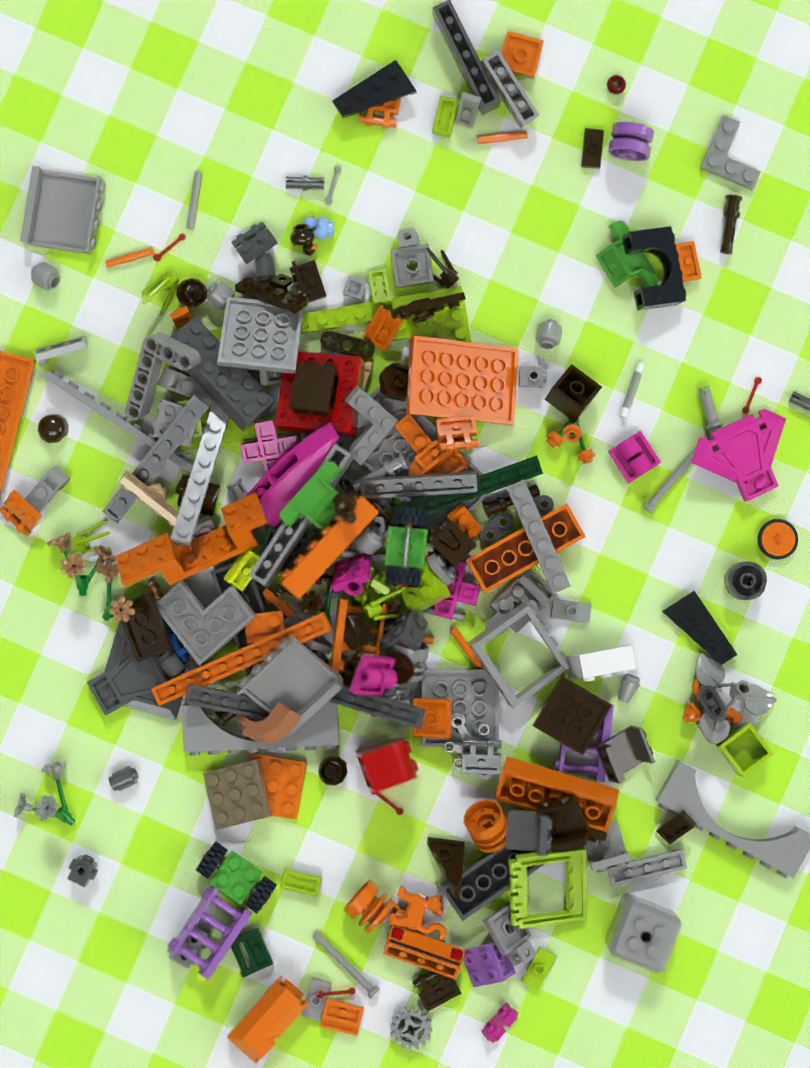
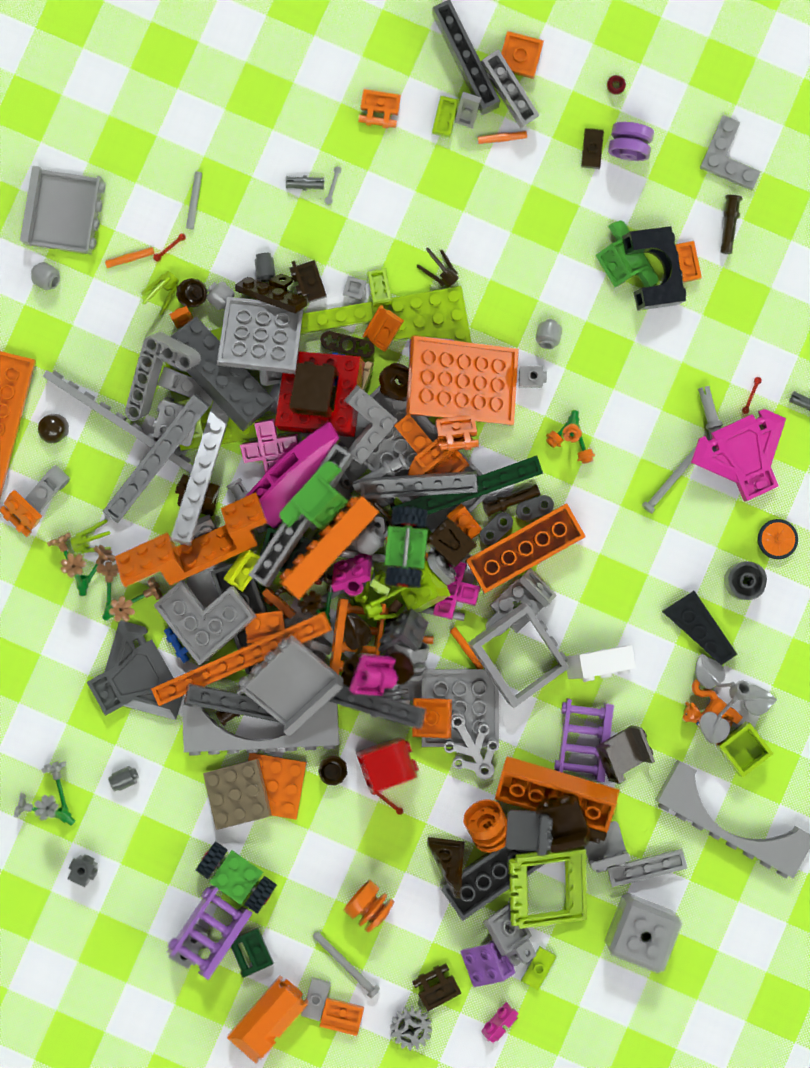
(58, 349): light grey hinge -> none
(146, 630): dark brown plate -> none
(153, 495): tan plate -> none
(171, 664): dark grey brick -> none
(257, 245): dark grey plate -> none
(272, 728): nougat arch -> none
(301, 882): lime plate -> none
(304, 237): dark brown animal -> none
(320, 994): clear red hinge -> none
(323, 226): light blue animal -> none
(344, 506): dark brown animal -> none
(381, 87): black wing -> none
(410, 251): light grey plate -> none
(413, 915): orange animal -> none
(424, 952): orange brick -> none
(425, 308): dark brown plate -> none
(481, 762): plate -> none
(538, 536): light grey plate -> none
(571, 610): light grey plate -> none
(572, 715): dark brown plate -> none
(573, 393): dark brown brick -> none
(628, 687): light grey cone -> none
(632, 389): light grey bar -> none
(634, 457): dark pink plate -> none
(676, 827): dark brown plate -> none
(714, 704): dark grey plate -> none

